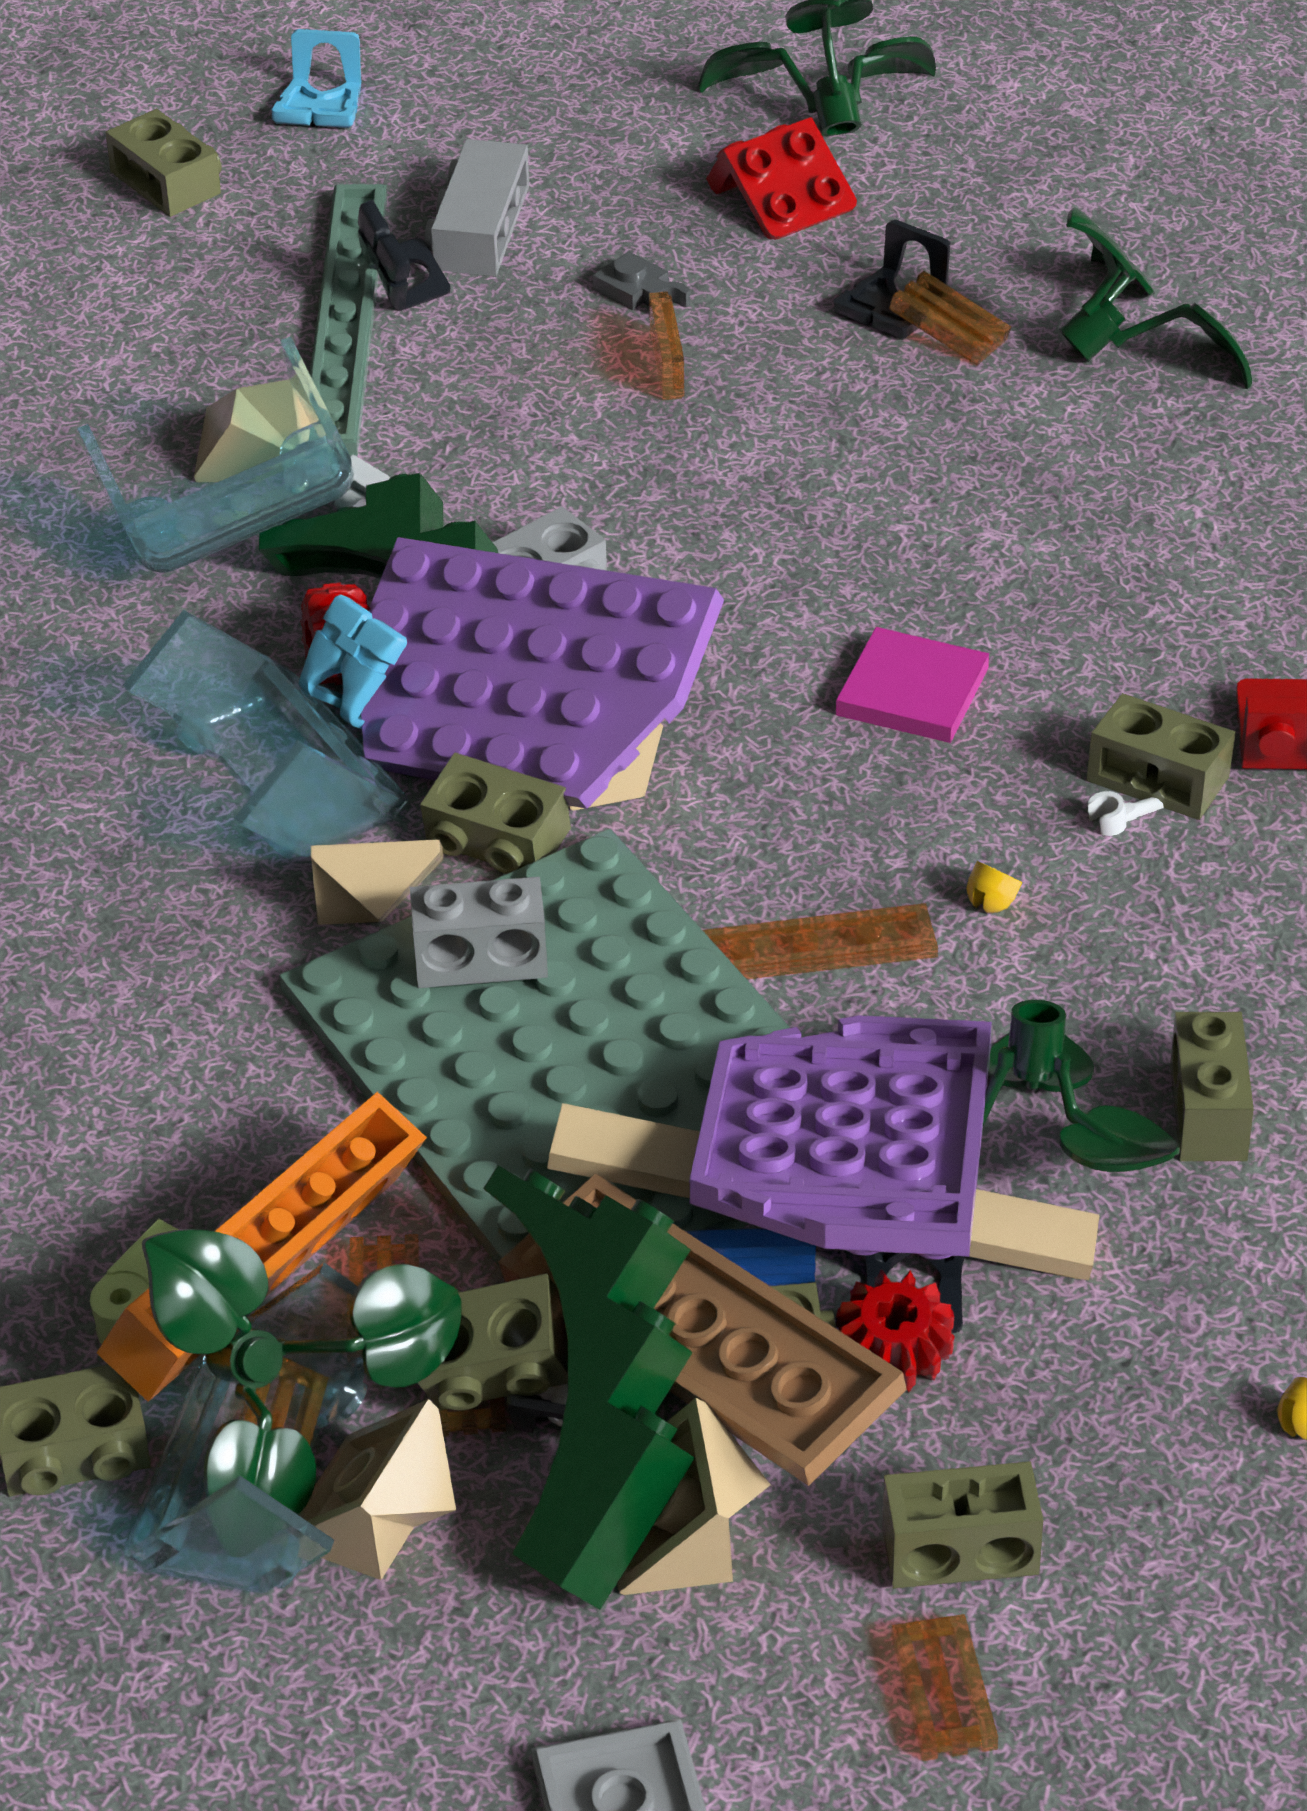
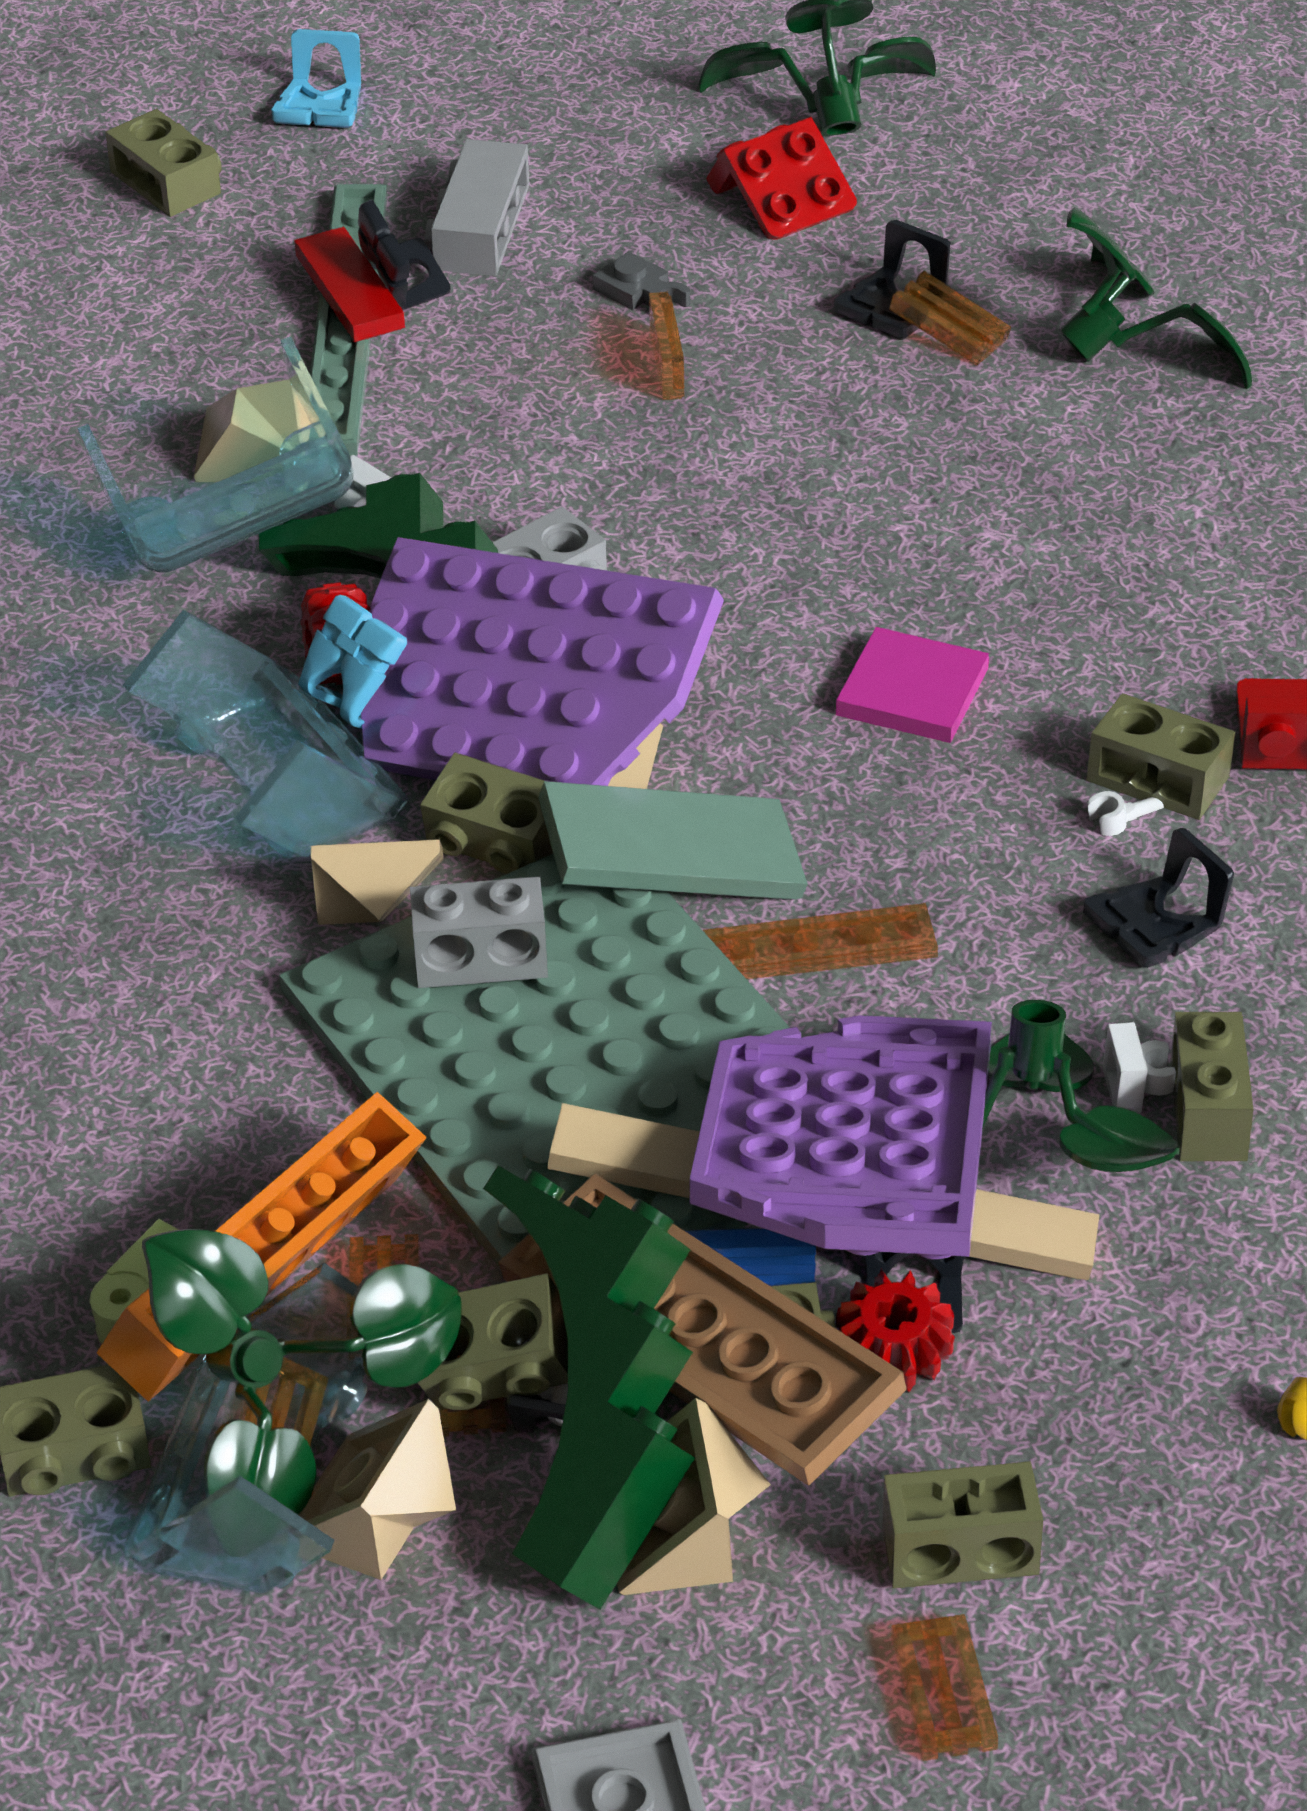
(349, 284): none -> red tile
(671, 841): none -> sand green tile
(992, 888): yellow hinge -> none
(1135, 1067): none -> white tile
(1138, 911): none -> black piece

